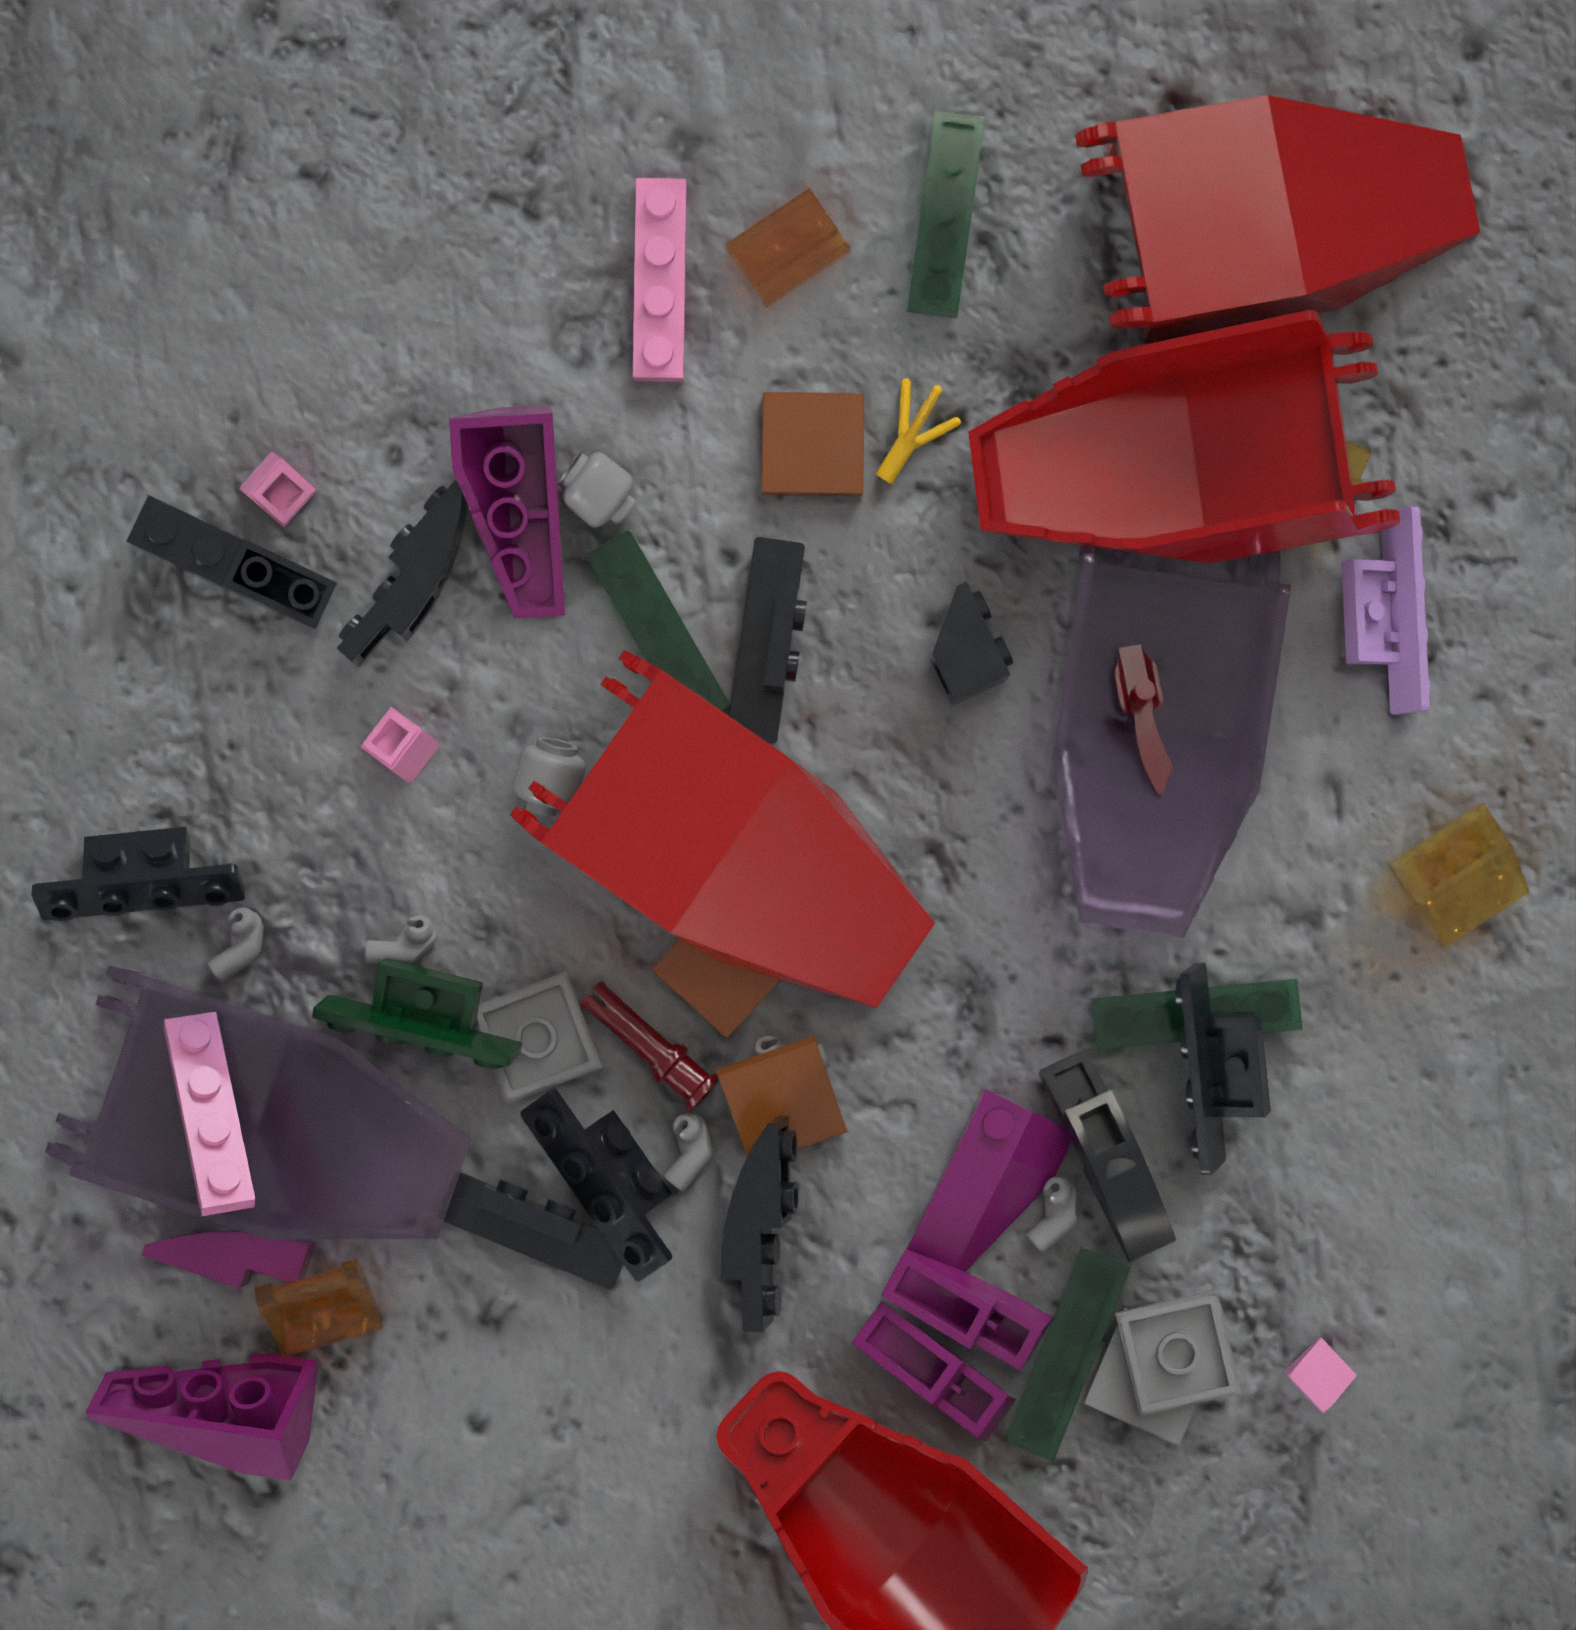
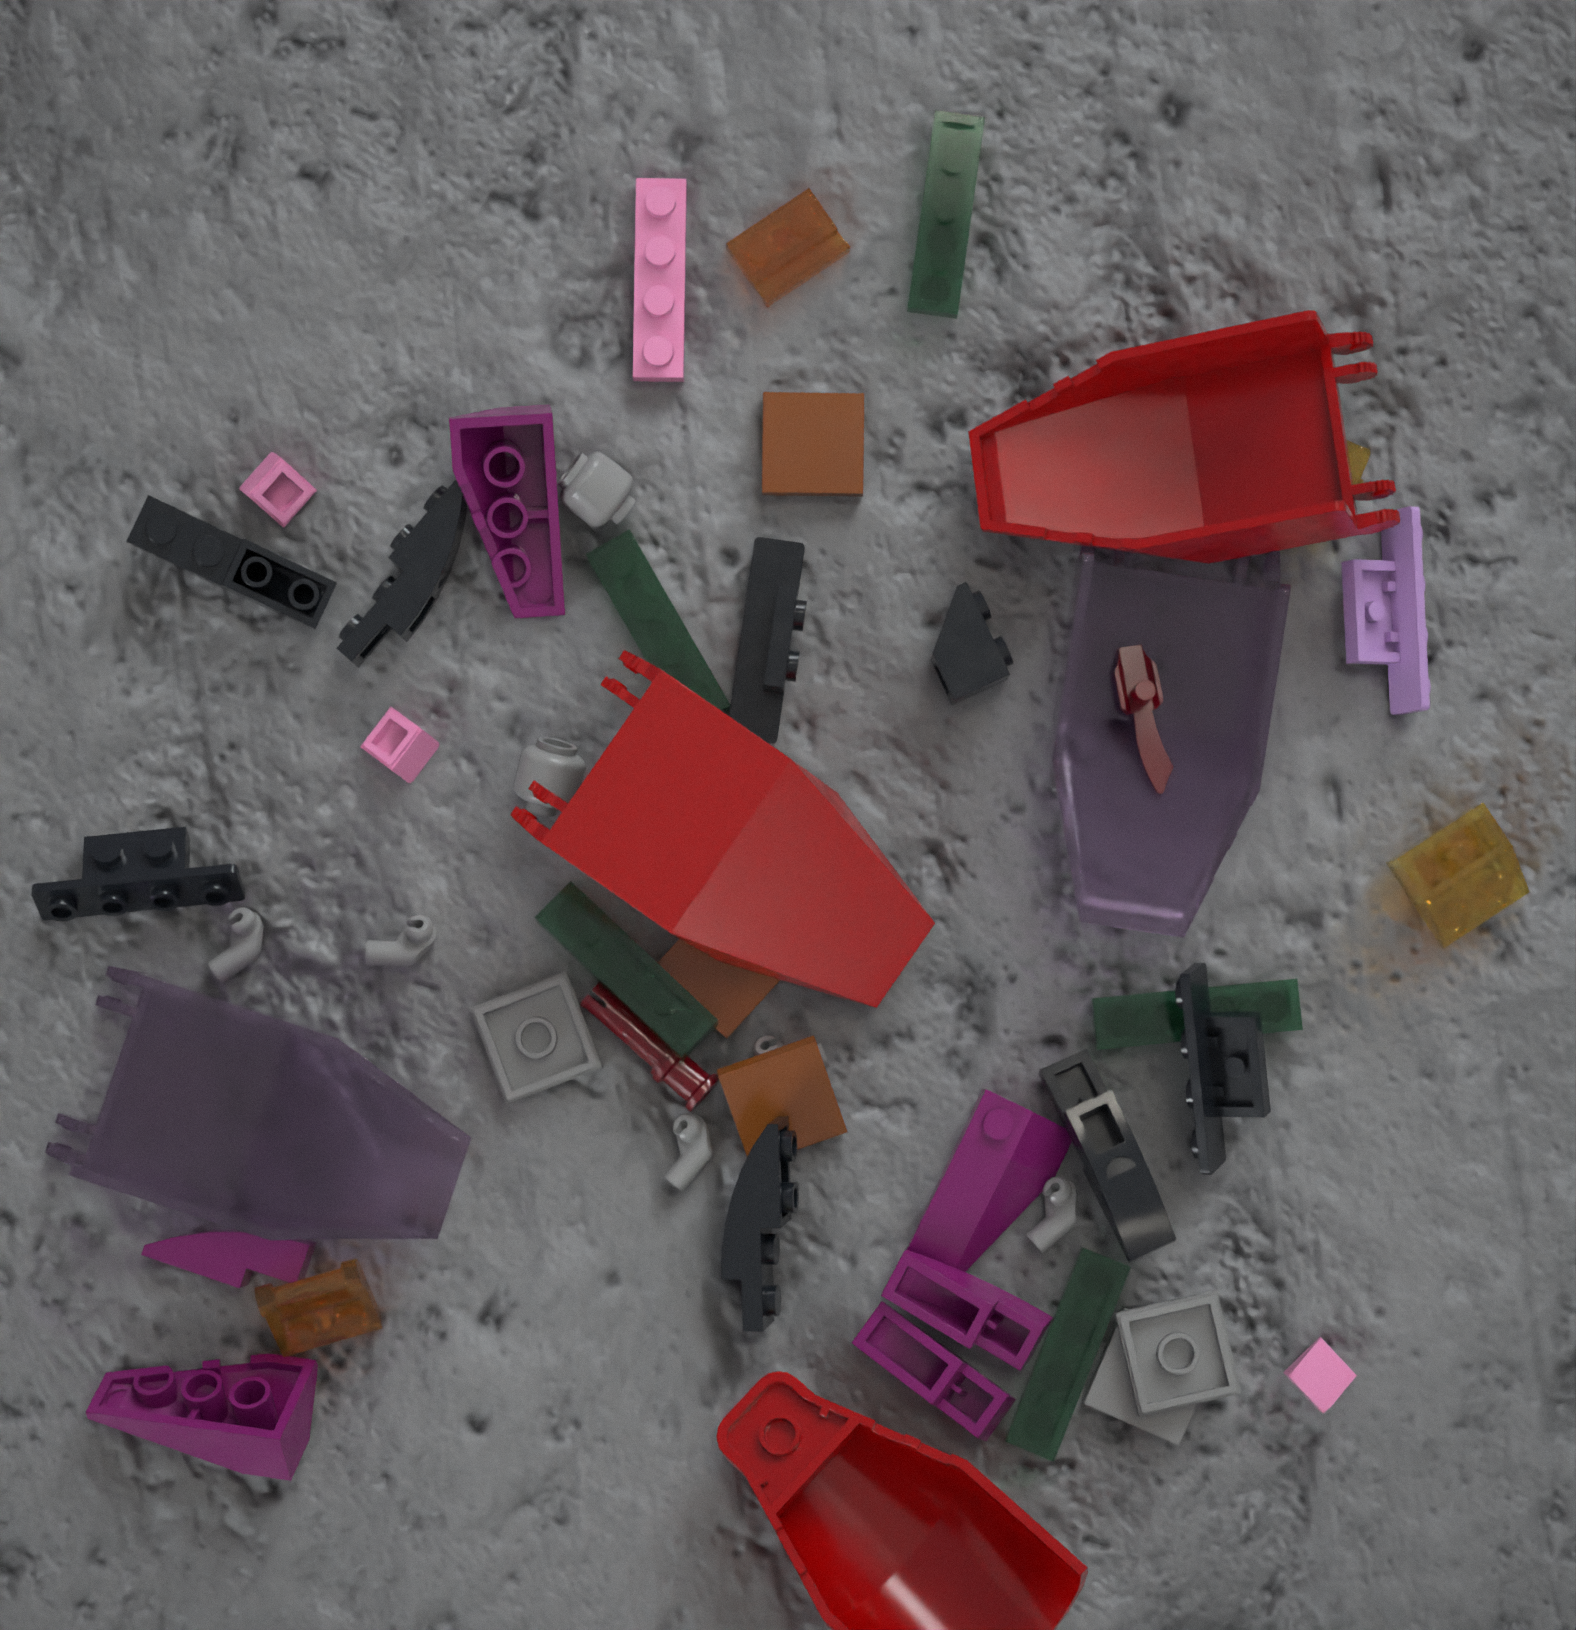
(209, 1114): bright pink plate -> none
(424, 1010): dark green bracket -> none
(532, 1229): black bracket -> none
(606, 1176): black bracket -> none
(626, 970): none -> clear green plate
(907, 436): yellow plant -> none
(1275, 209): red windscreen -> none

